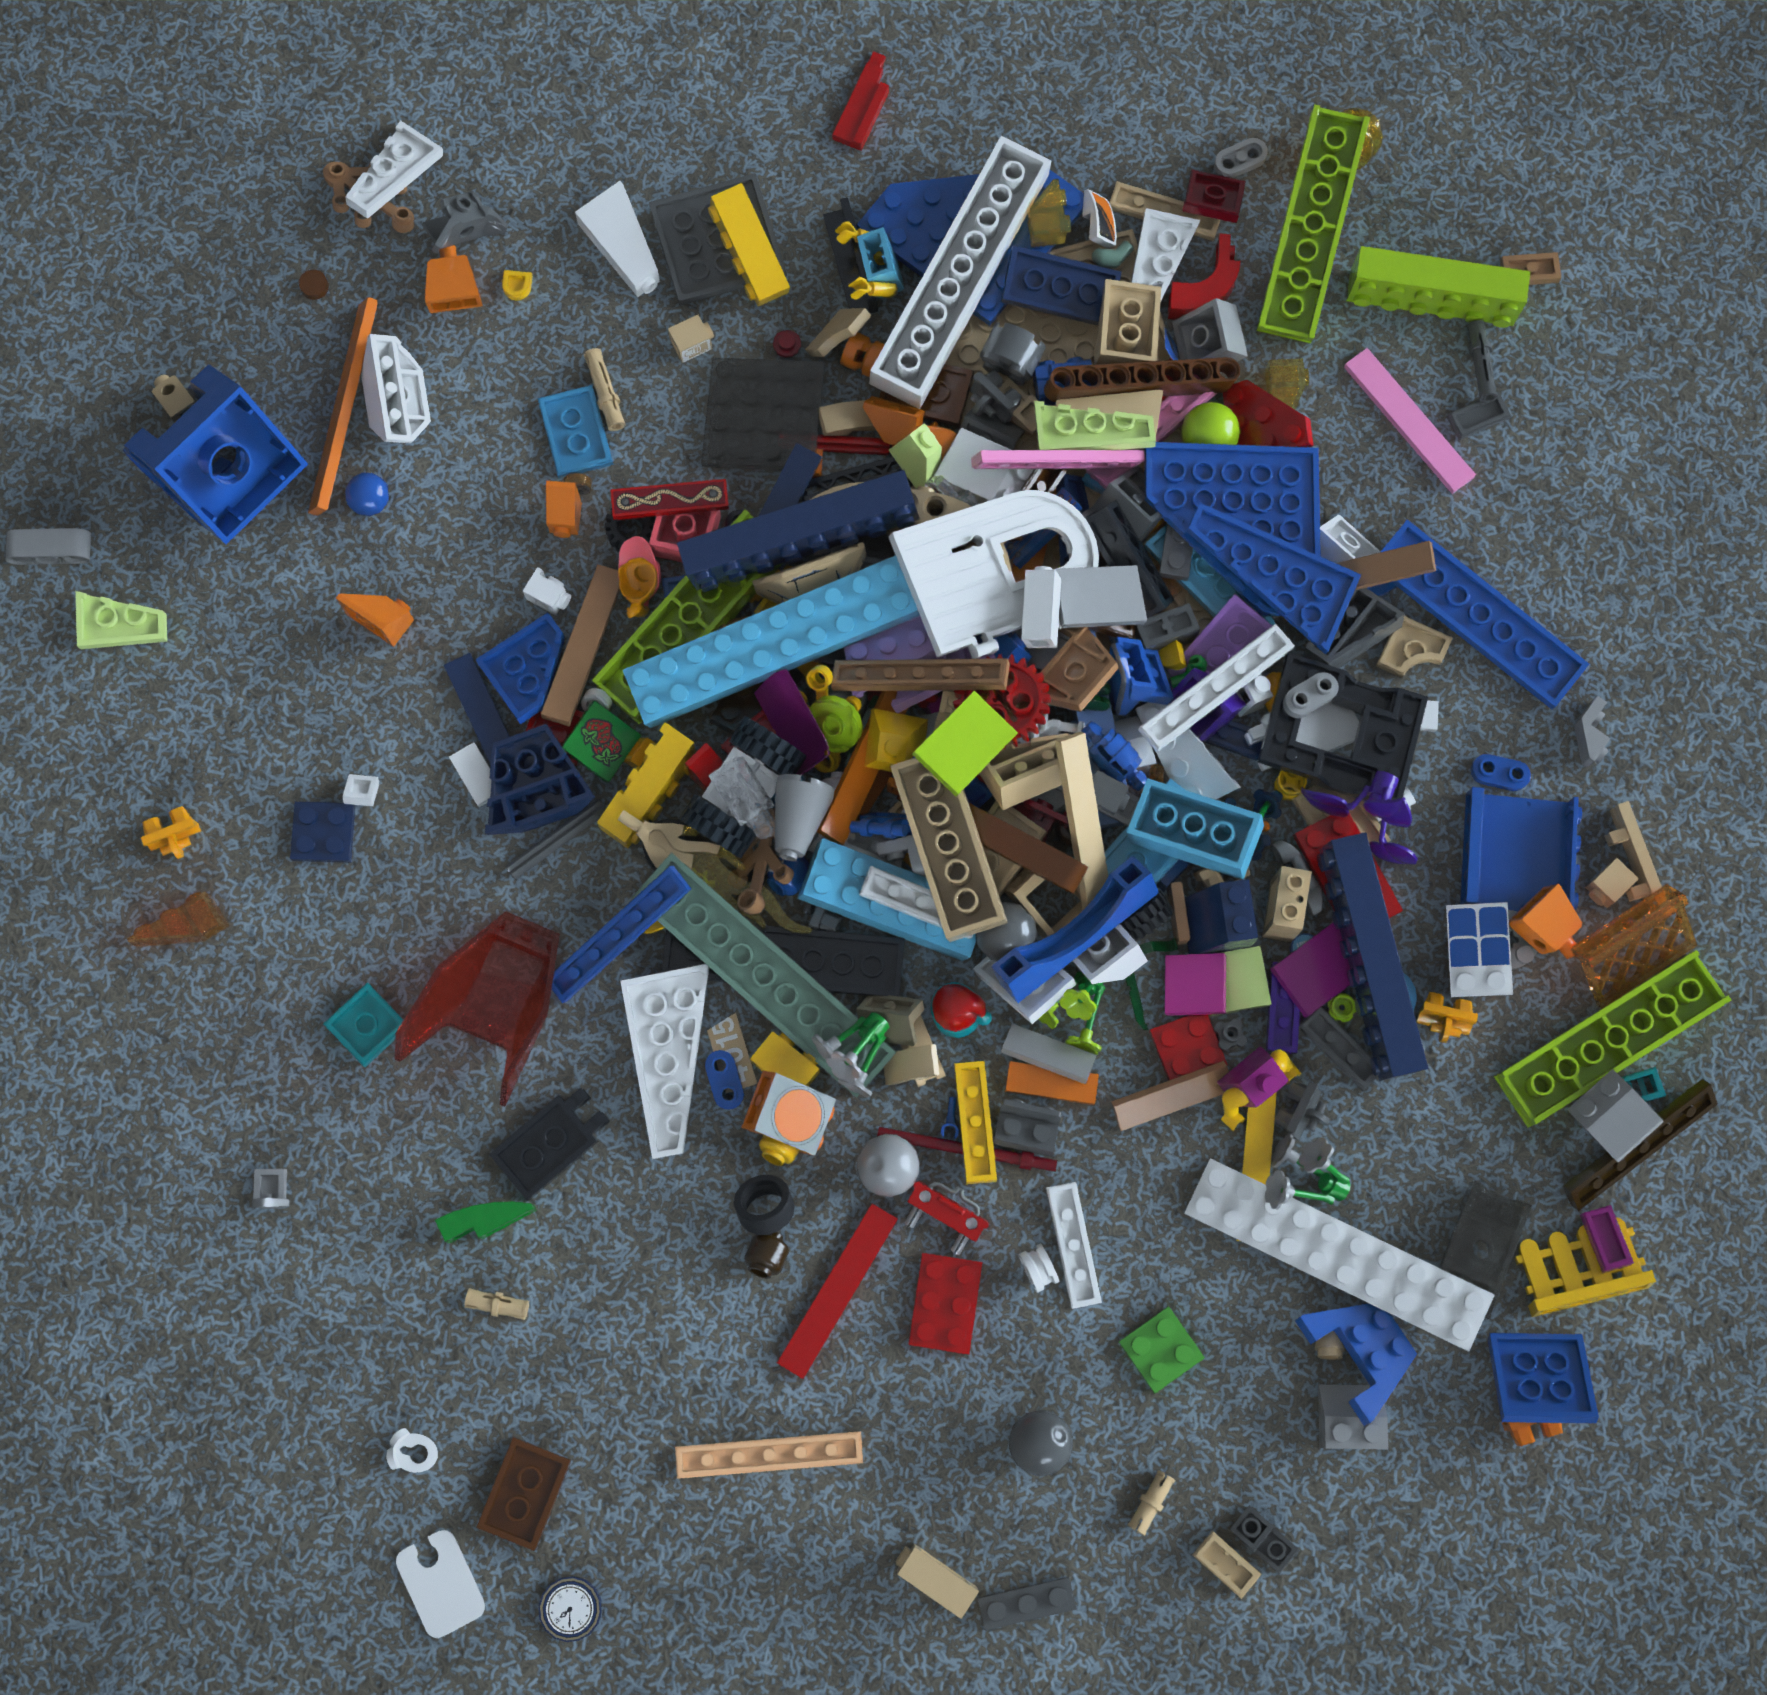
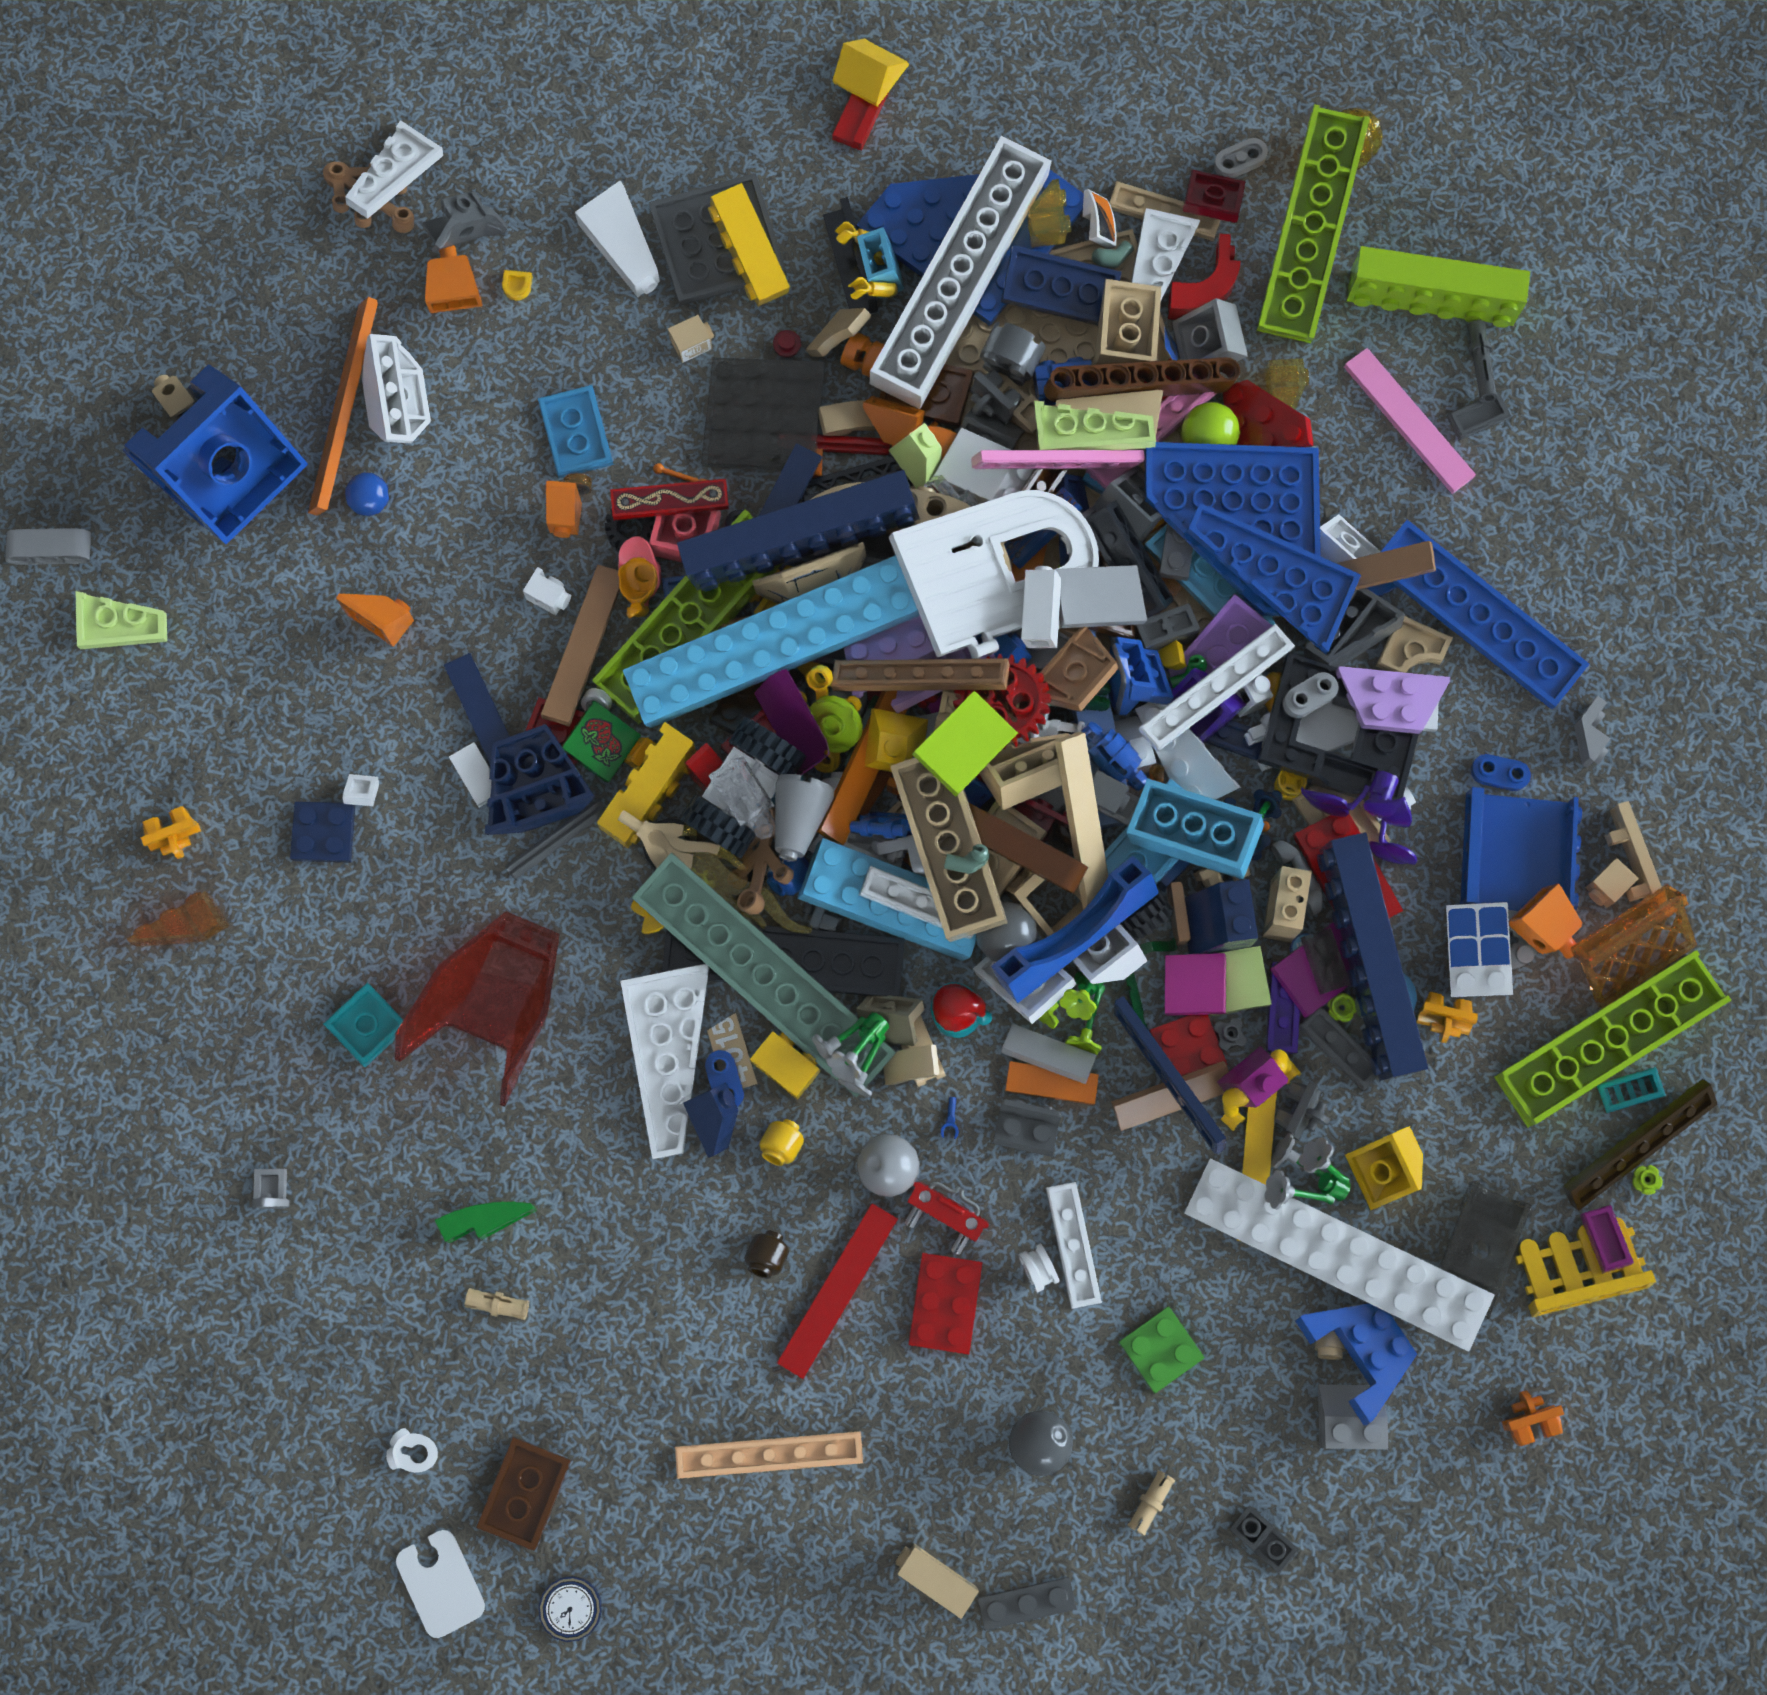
(313, 284): reddish brown tile -> none
(525, 666): blue plate -> none
(548, 1144): black tile -> none
(607, 399): tan pin -> none
(619, 933): blue tile -> none
(659, 469): none -> orange hinge
(713, 1118): none -> dark blue slope
(758, 1187): black tyre -> none
(789, 1112): panel -> none
(867, 70): none -> yellow slope
(970, 863): none -> sand green arm
(975, 1122): yellow plate -> none
(1025, 1160): dark red bar -> none
(1170, 1076): none -> dark blue tile
(1226, 1564): tan plate -> none
(1325, 961): none -> clear smoke plate
(1388, 1168): none -> yellow slope
(1392, 698): none -> lavender wing
(1542, 1378): blue plate -> none
(1543, 266): medium nougat plate -> none
(1615, 1115): light grey slope -> none
(1639, 1179): none -> lime plate

